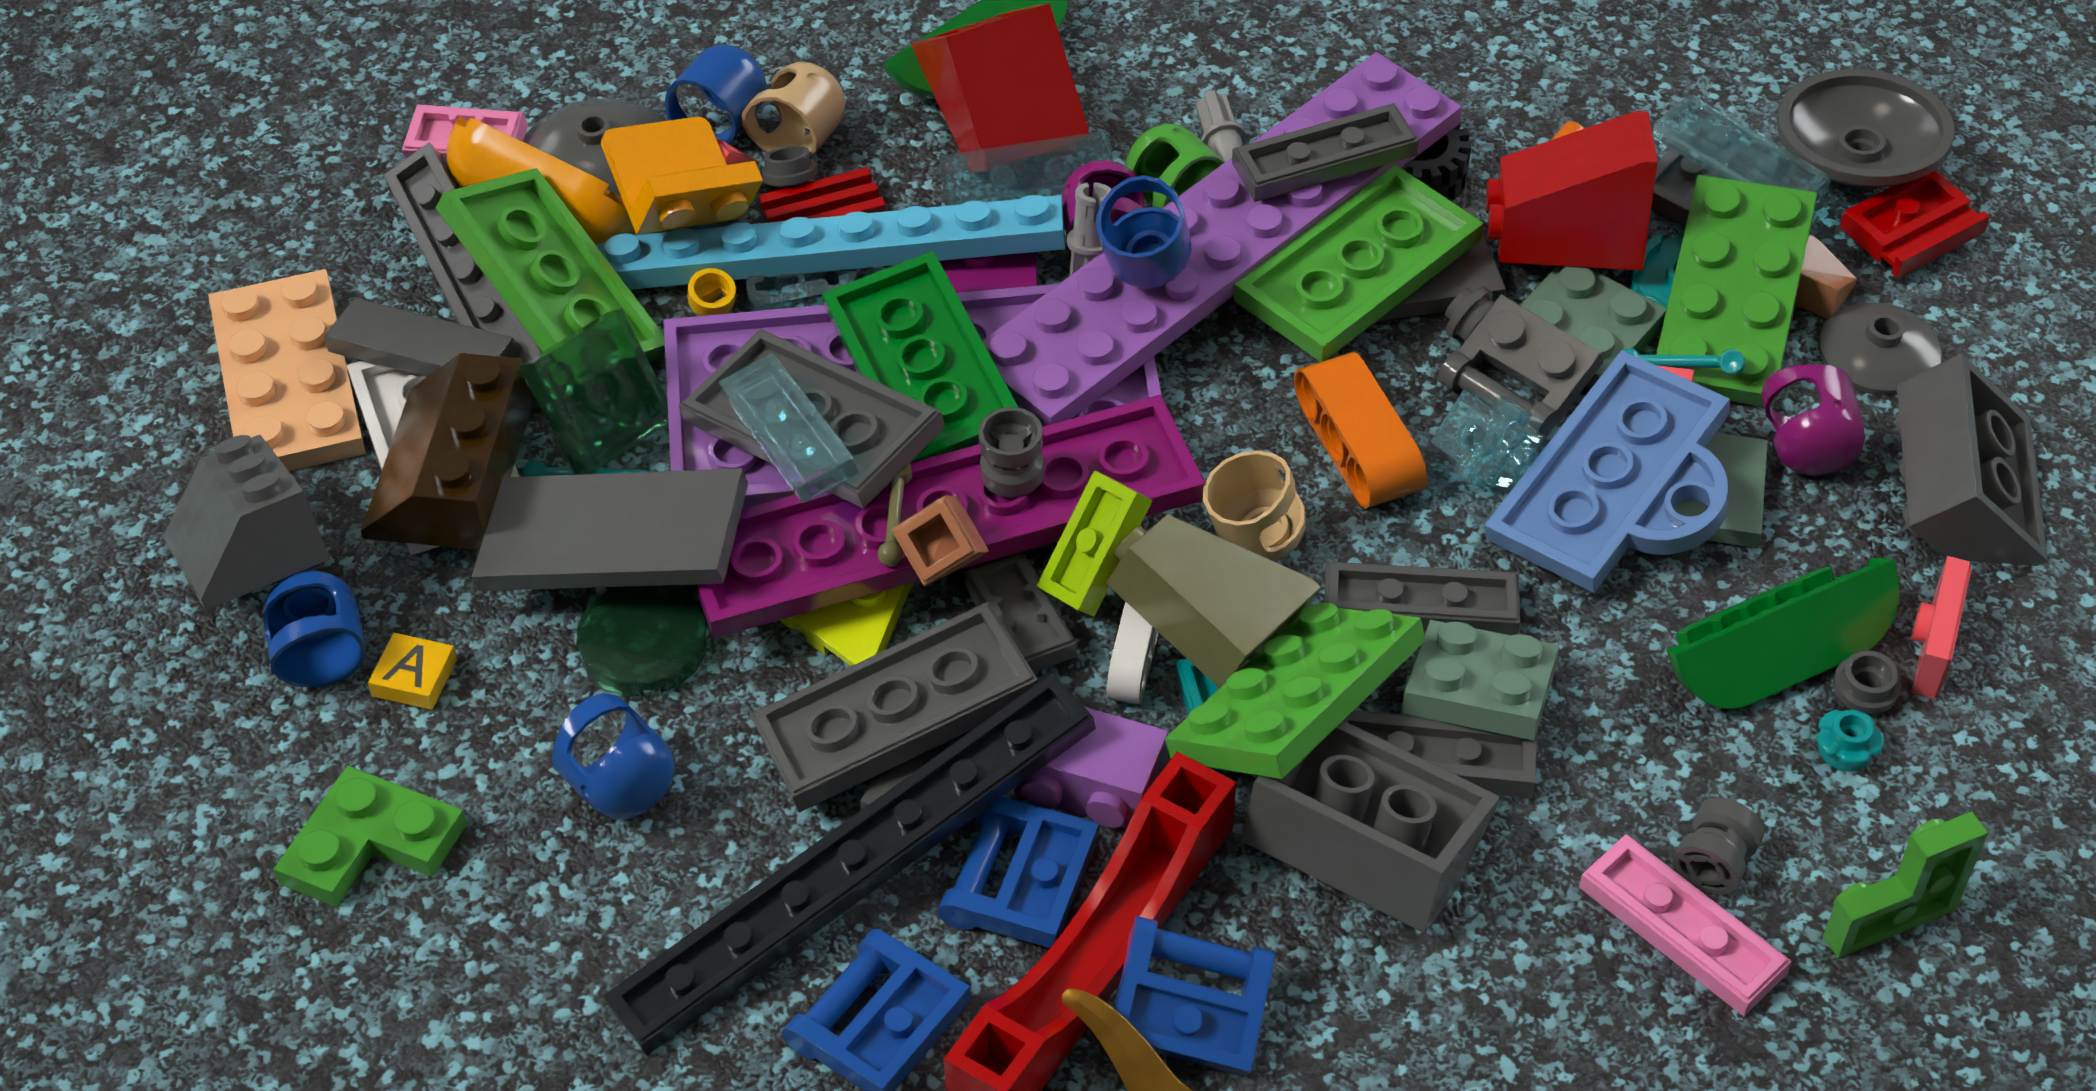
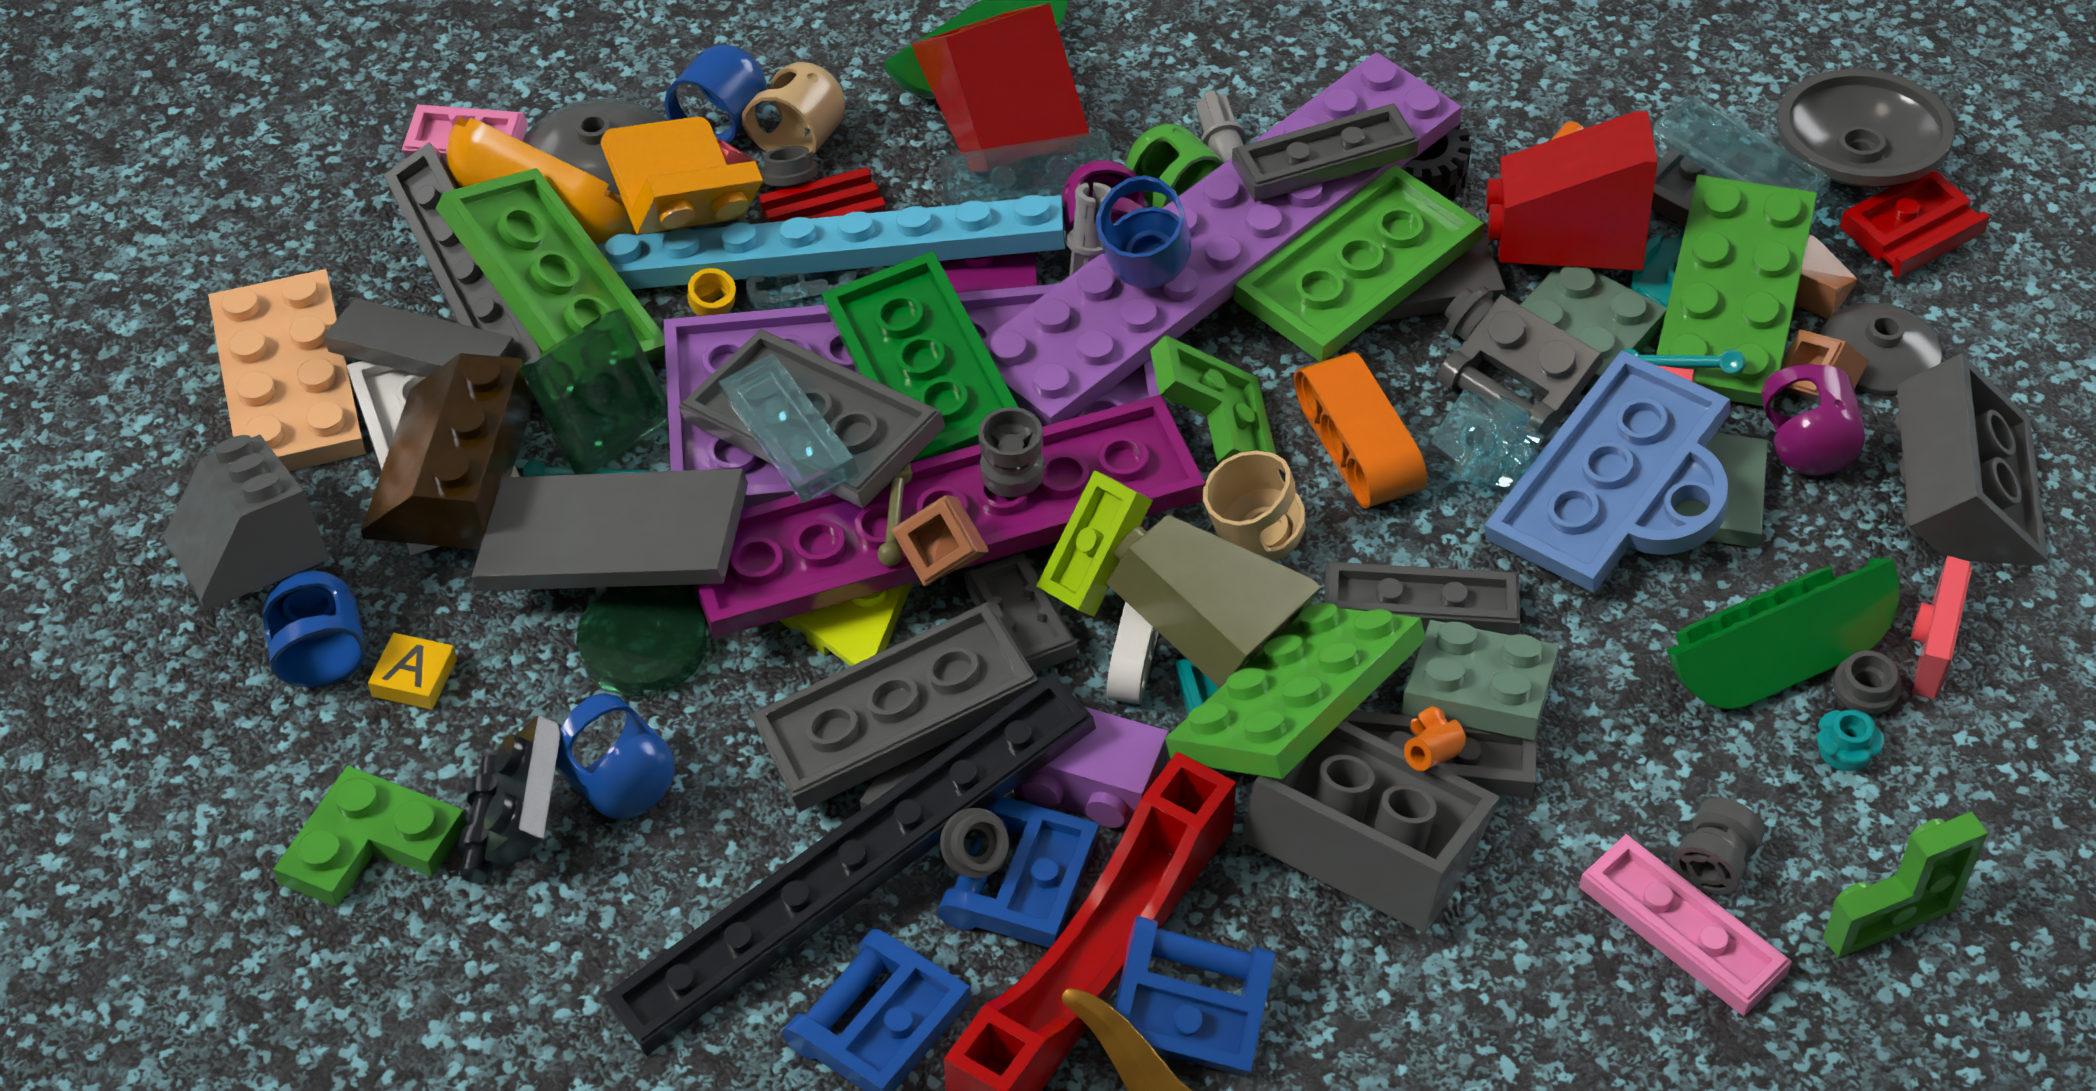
(509, 800): none -> black plate
(993, 843): none -> dark grey plate
(1218, 391): none -> bright green plate
(1434, 740): none -> orange arm
(1822, 350): none -> nougat slope

